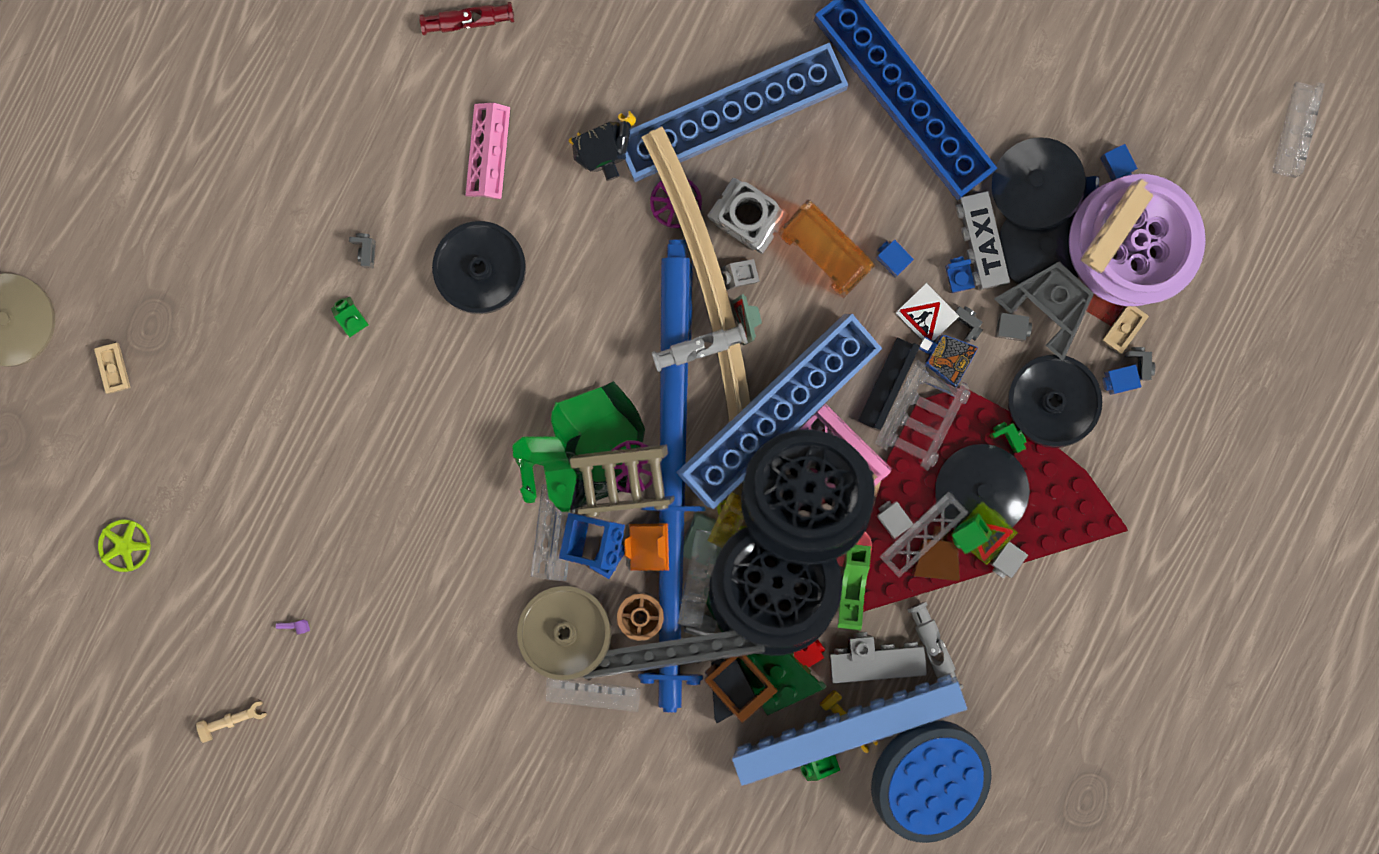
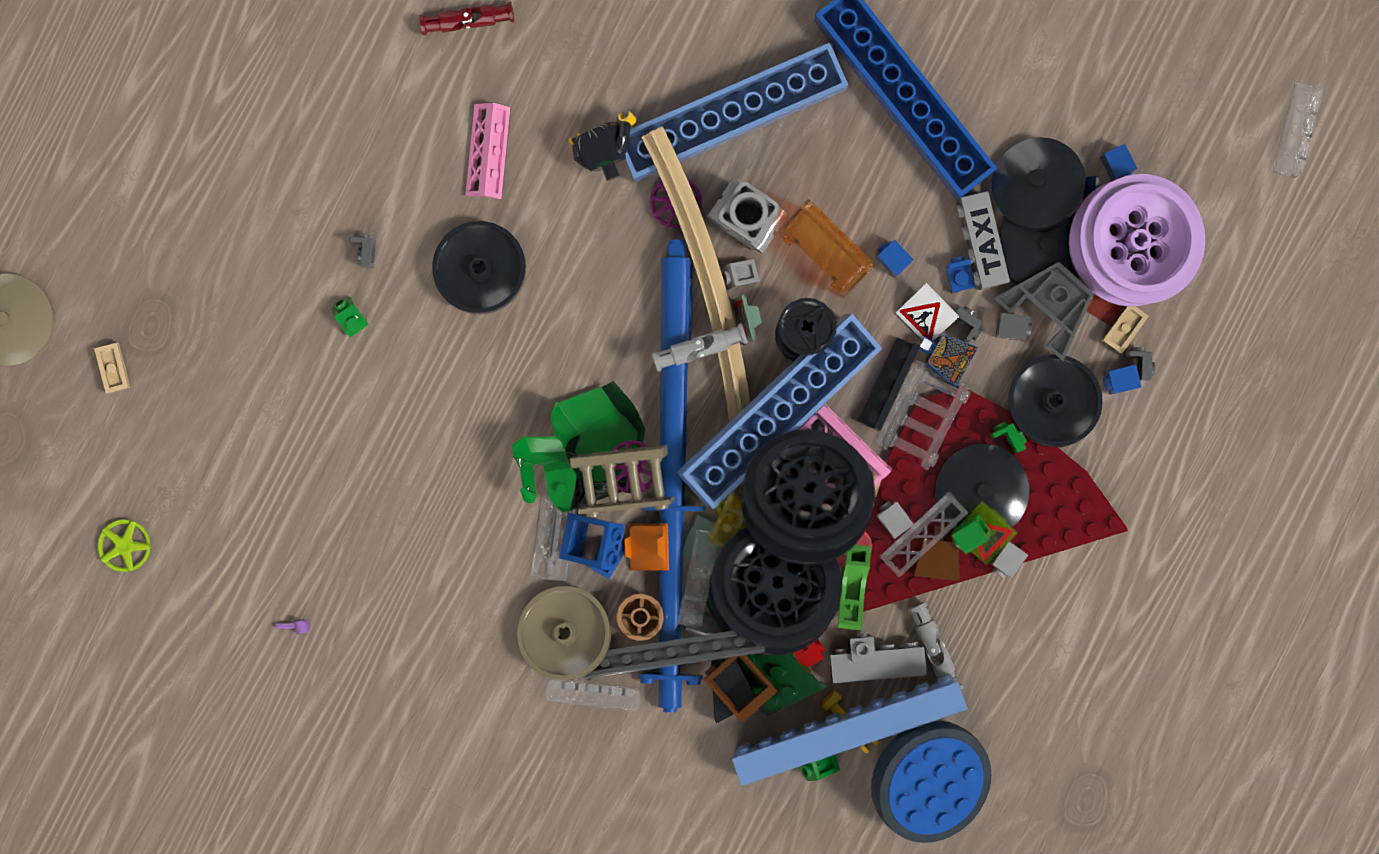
(204, 729): tan piece -> none
(805, 315): none -> black piece
(1117, 226): tan fence -> none

